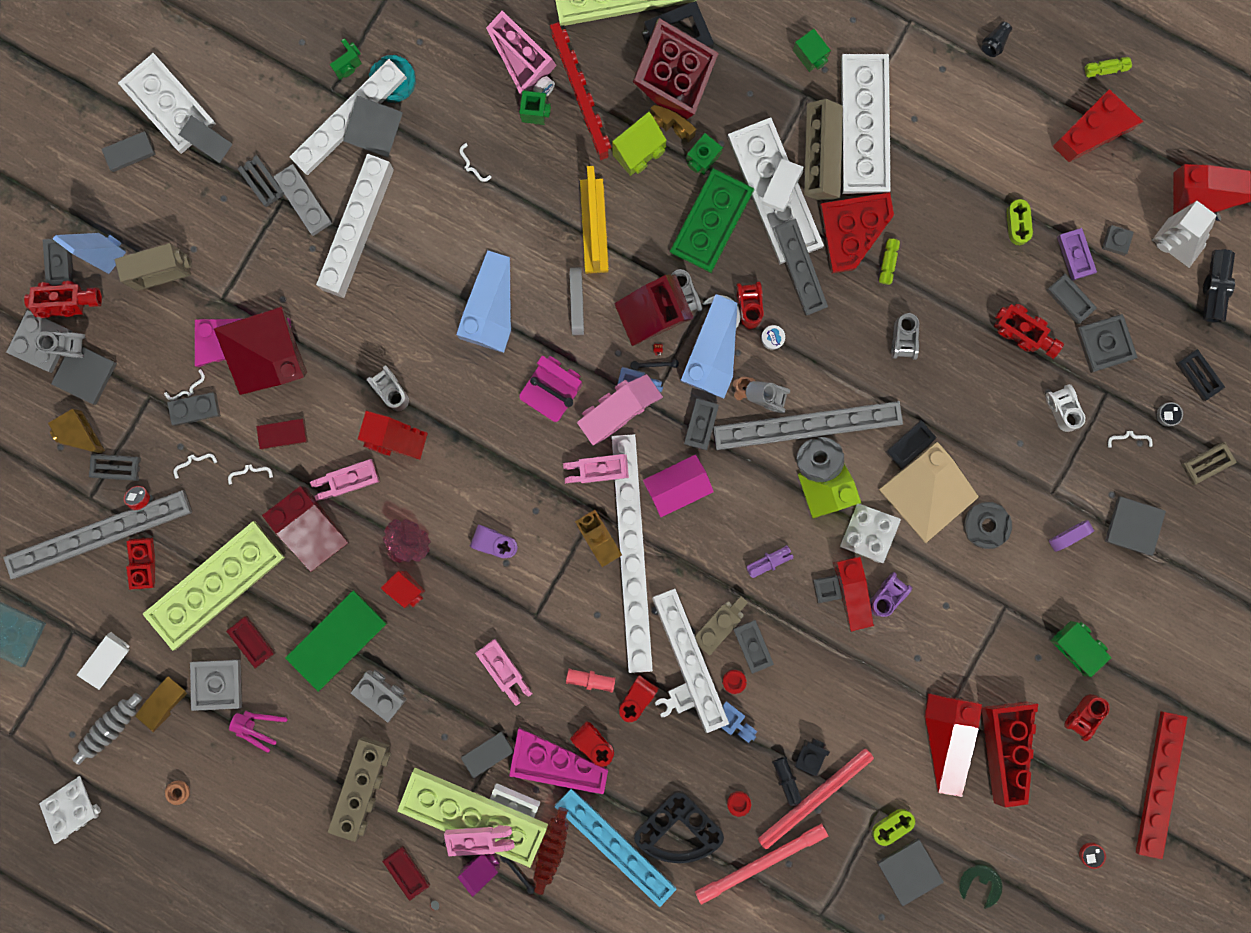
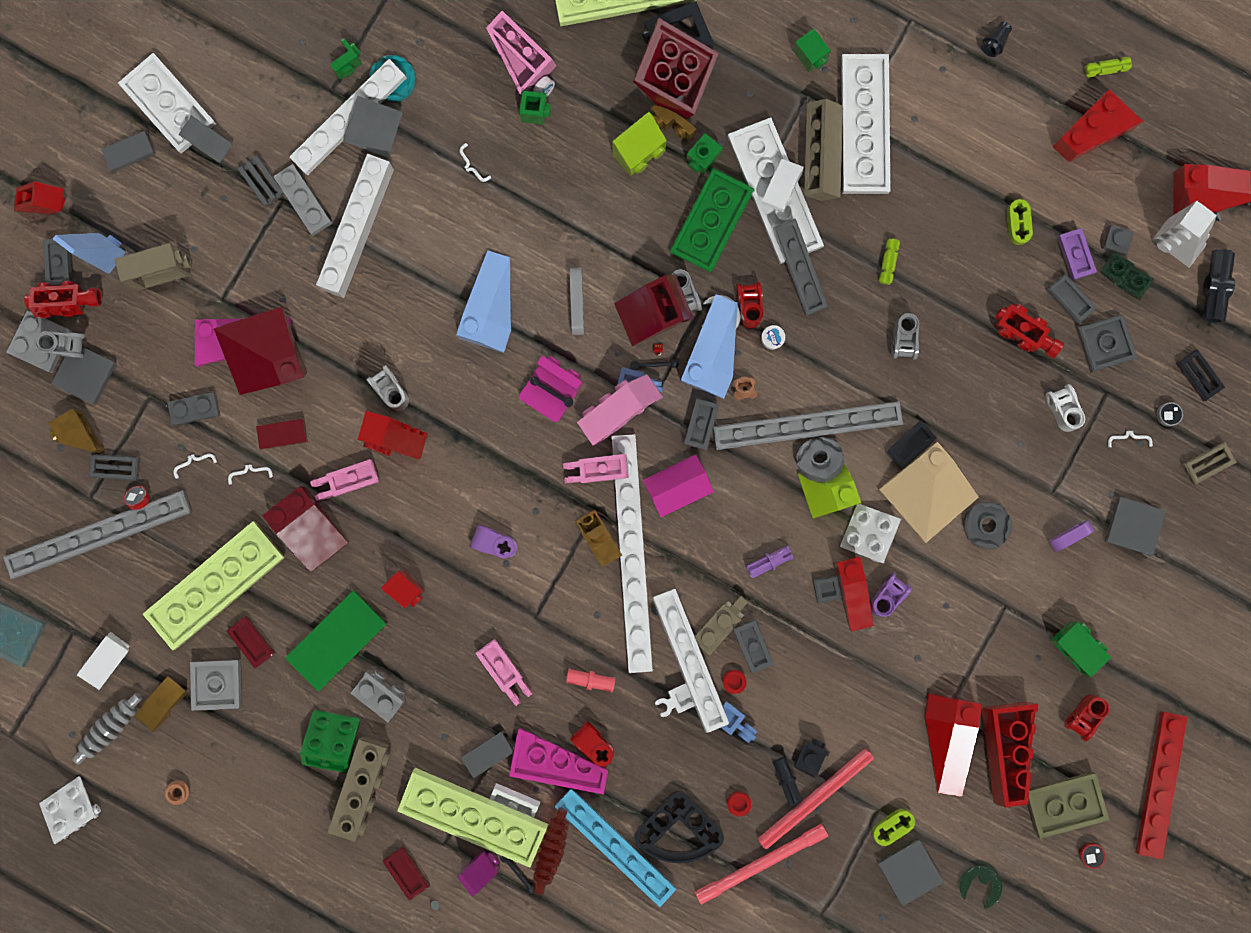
(39, 198): none -> red slope
(141, 563): red slope -> none
(186, 392): white piece -> none
(244, 727): dark pink plant -> none
(329, 741): none -> green bracket
(406, 541): clear pink plant -> none
(478, 840): bright pink hinge -> none
(577, 83): red plate -> none
(594, 223): yellow fence -> none
(640, 696): red piece -> none
(767, 395): light grey piece -> none
(853, 228): red plate -> none
(1067, 805): none -> olive plate
(1126, 277): none -> clear green slope

